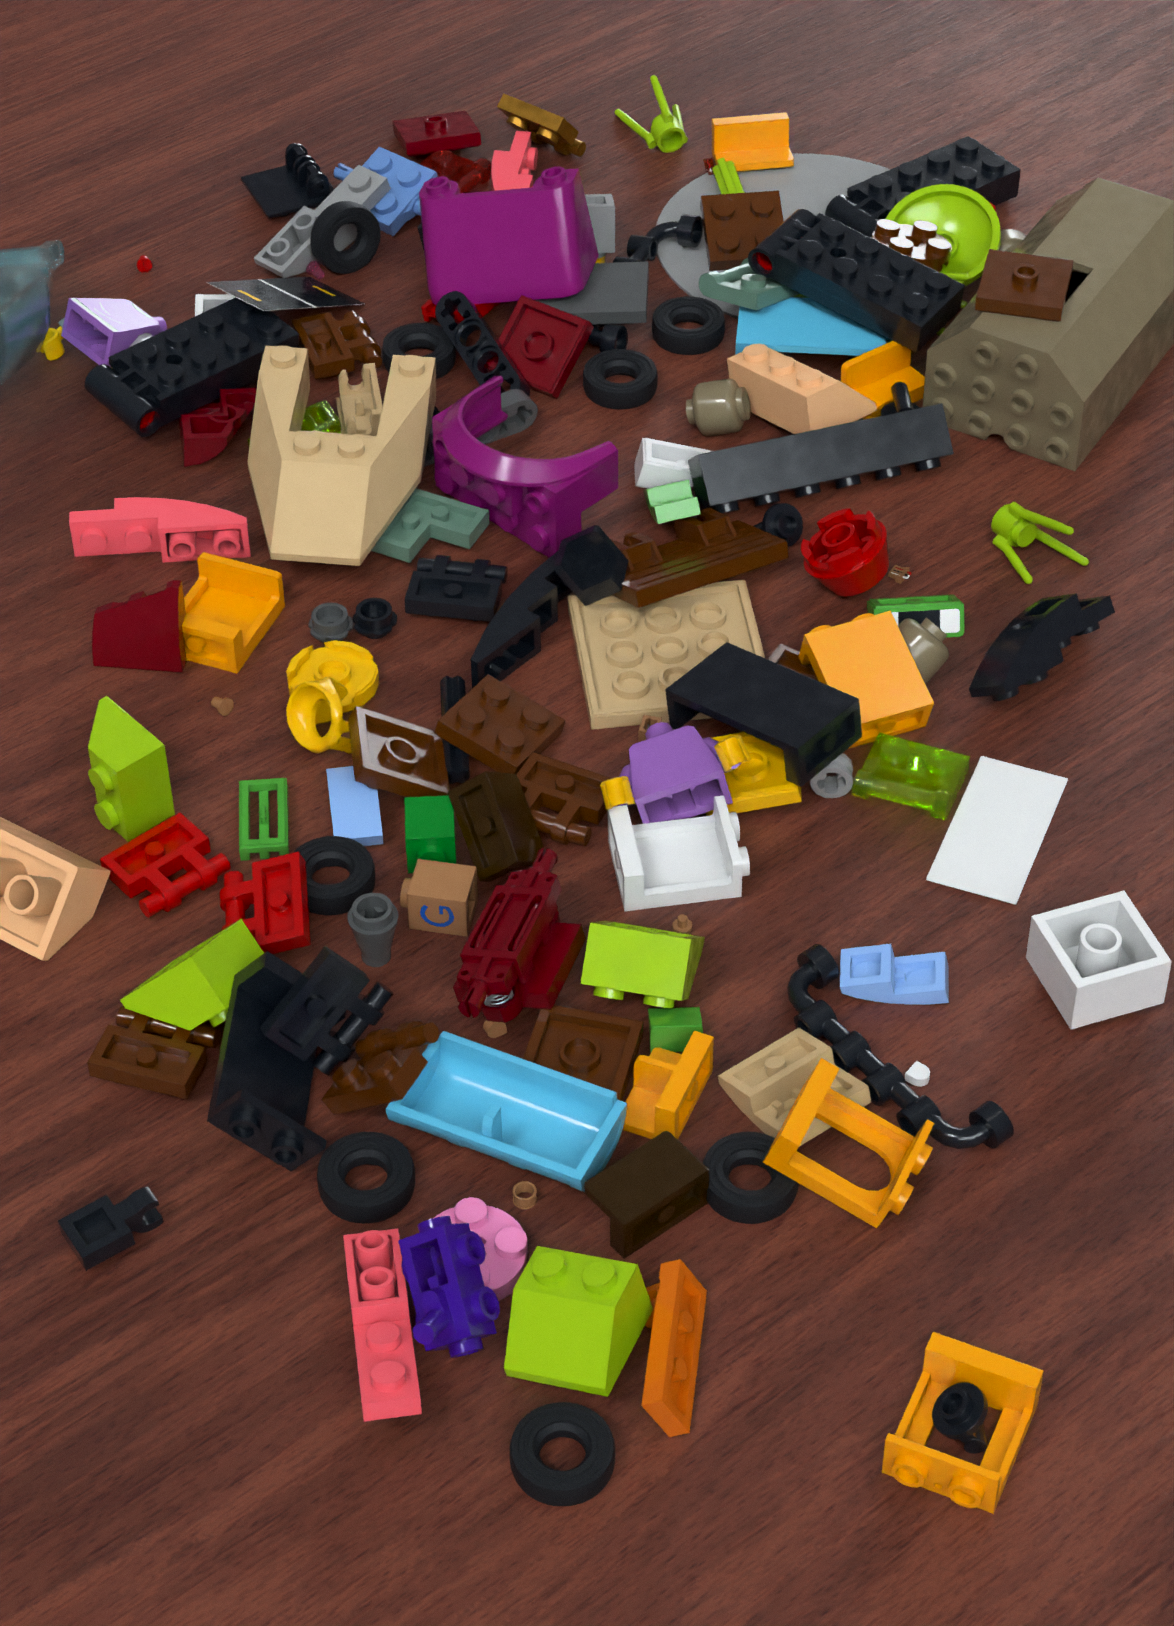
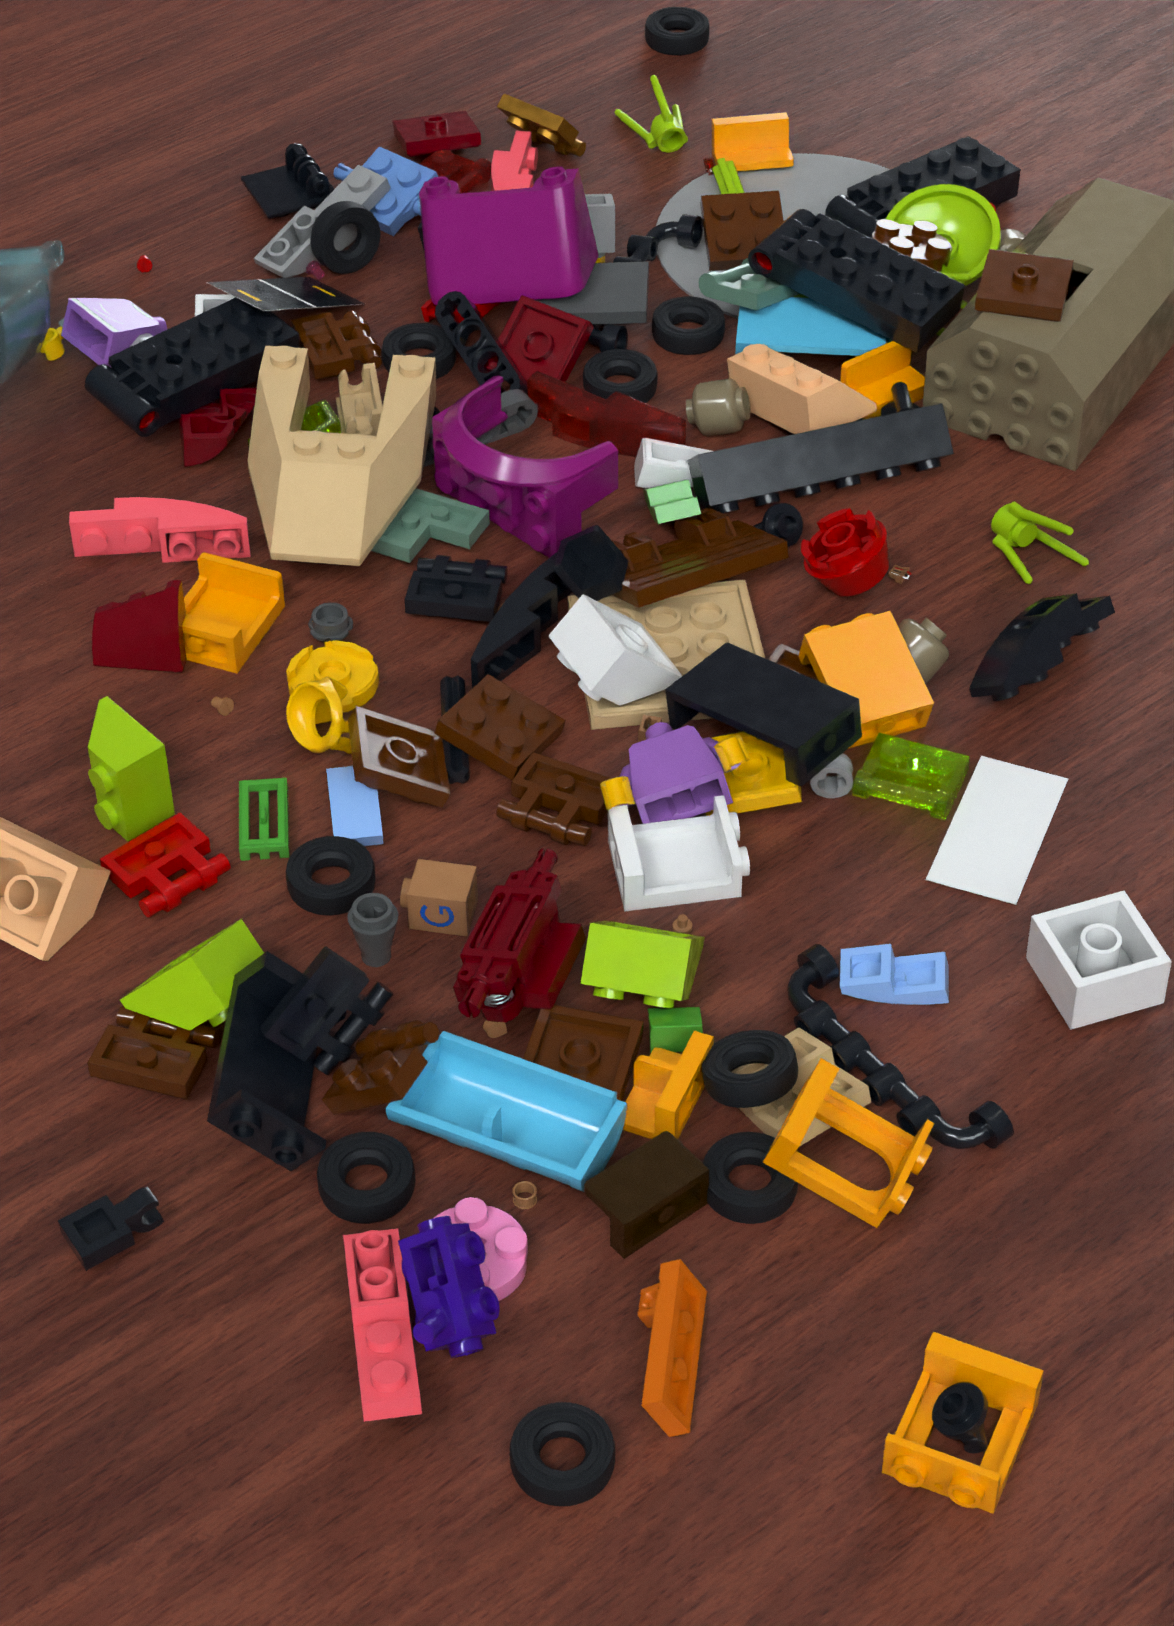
(279, 902): red plate -> none
(374, 618): black plate -> none
(429, 830): green brick -> none
(496, 823): dark brown panel -> none
(575, 1320): lime slope -> none
(595, 420): none -> clear red slope
(611, 653): none -> white slope
(677, 43): none -> black tyre
(752, 1088): none -> black tyre
(918, 1074): white piece -> none
(942, 610): bright green slope -> none

